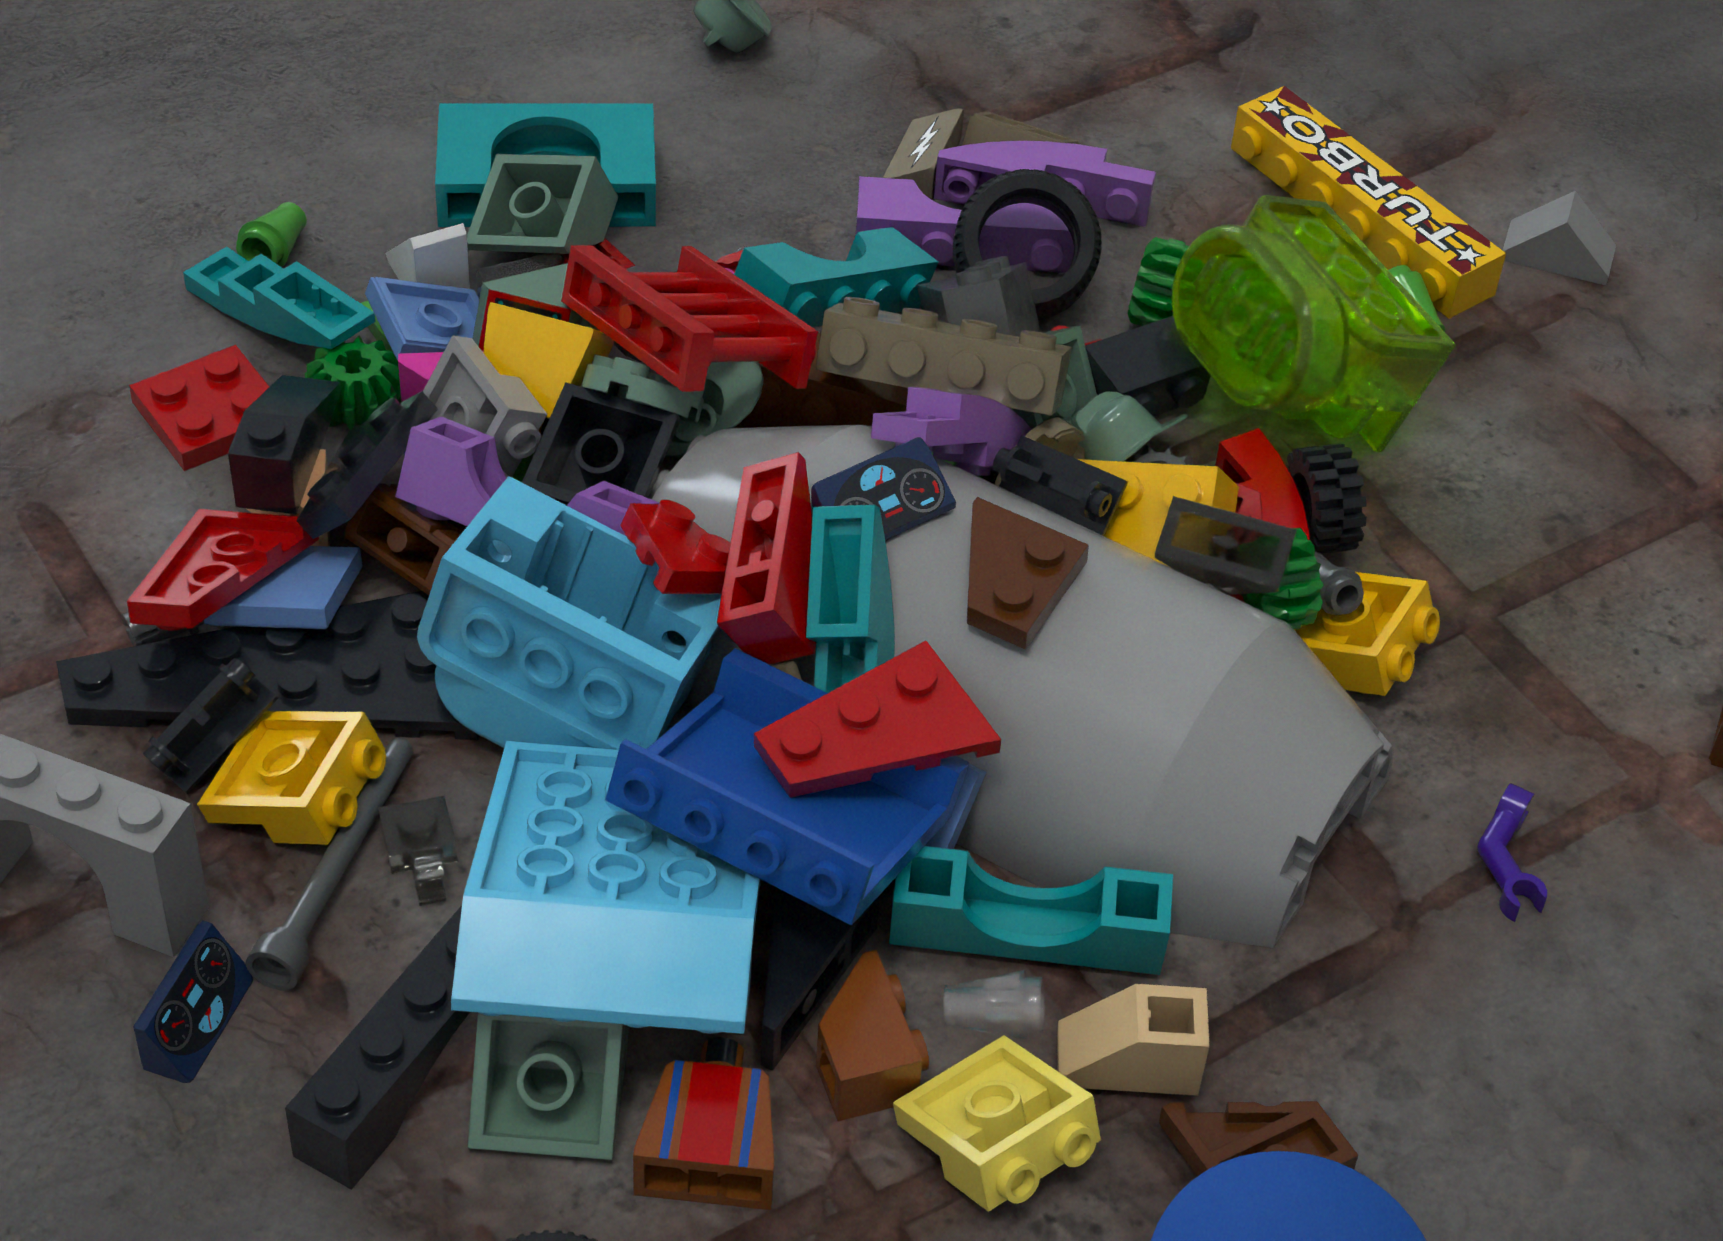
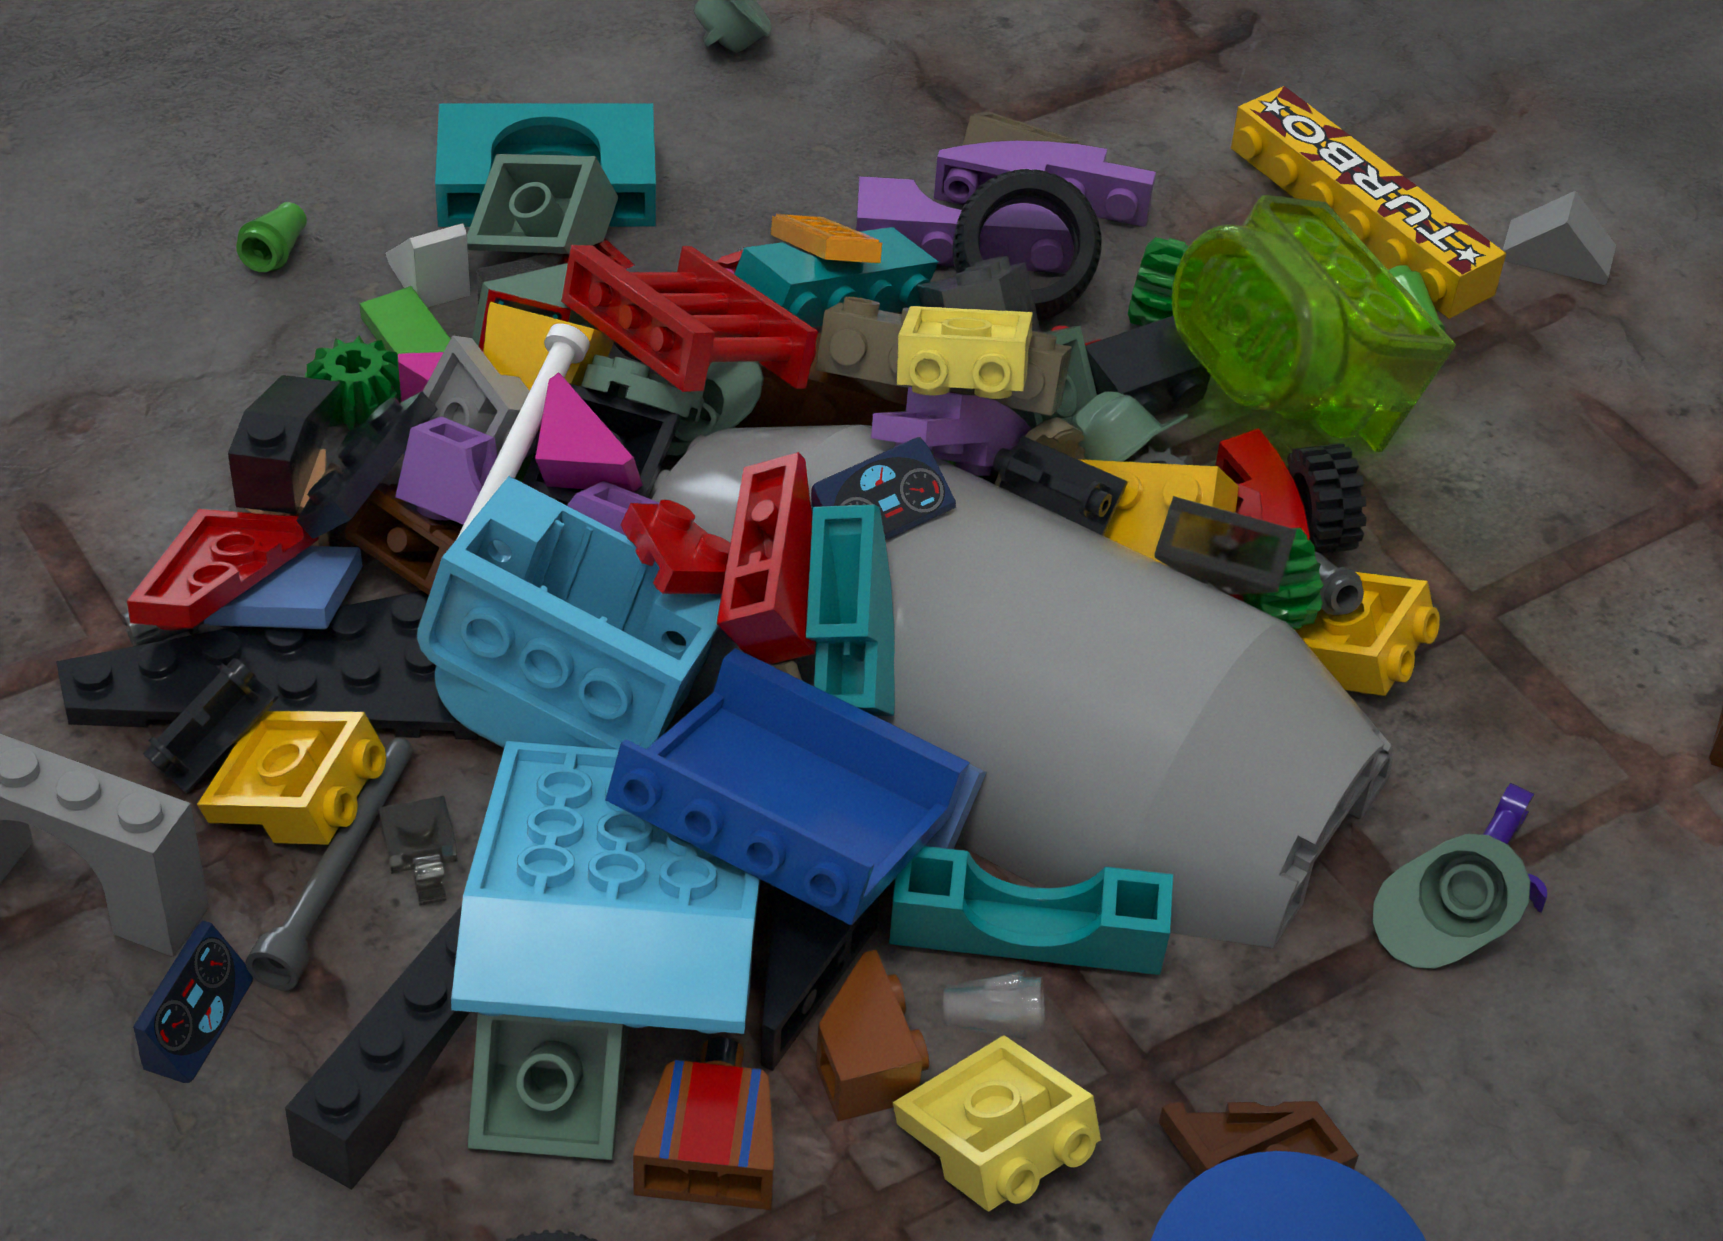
(199, 404): red plate -> none
(277, 299): teal slope -> none
(421, 315): medium blue tile -> none
(565, 347): none -> white bar
(577, 446): none -> dark pink slope
(826, 238): none -> light orange tile
(876, 723): red wing -> none
(920, 147): dark tan slope -> none
(964, 350): none -> light yellow plate
(1017, 572): reddish brown wing -> none
(1138, 1041): tan slope -> none
(1451, 901): none -> sand green piece

